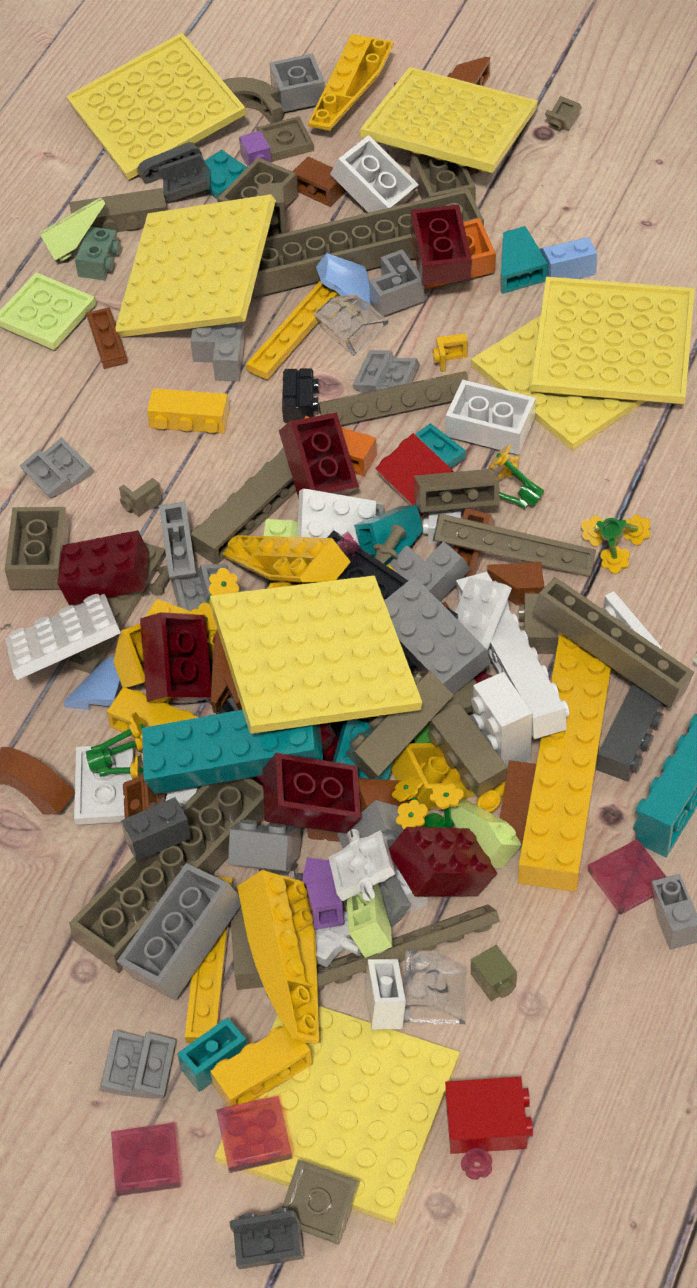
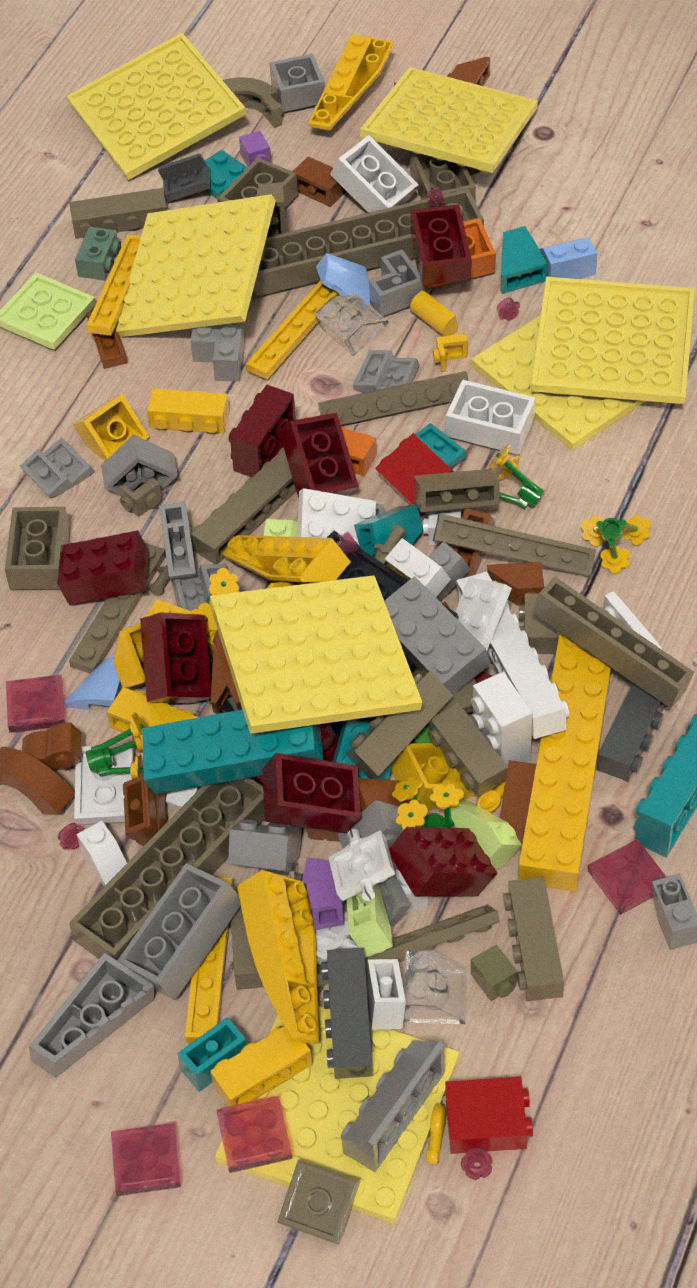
(35, 703): none -> clear pink plate
(56, 747): none -> dark orange brick
(61, 635): white plate -> none
(68, 232): yellowish green slope -> none
(68, 836): none -> clear pink plate
(90, 1014): none -> light grey wedge
(101, 851): none -> white slope
(109, 426): none -> yellow slope
(111, 300): none -> yellow plate
(137, 463): none -> light grey brick
(137, 1065): light grey slope -> none
(149, 168): dark grey beam -> none
(156, 829): dark grey brick -> none
(257, 434): none -> dark red brick
(267, 1238): dark grey bracket -> none
(287, 138): dark tan tile -> none
(299, 393): black brick -> none
(348, 1013): none -> dark grey brick
(394, 1103): none -> light grey slope
(411, 562): none -> white brick
(434, 313): none -> yellow brick
(435, 196): none -> clear pink plate
(437, 1128): none -> yellow piece
(508, 309): none -> clear pink plate
(535, 939): none -> dark tan brick
(563, 114): dark tan bracket -> none

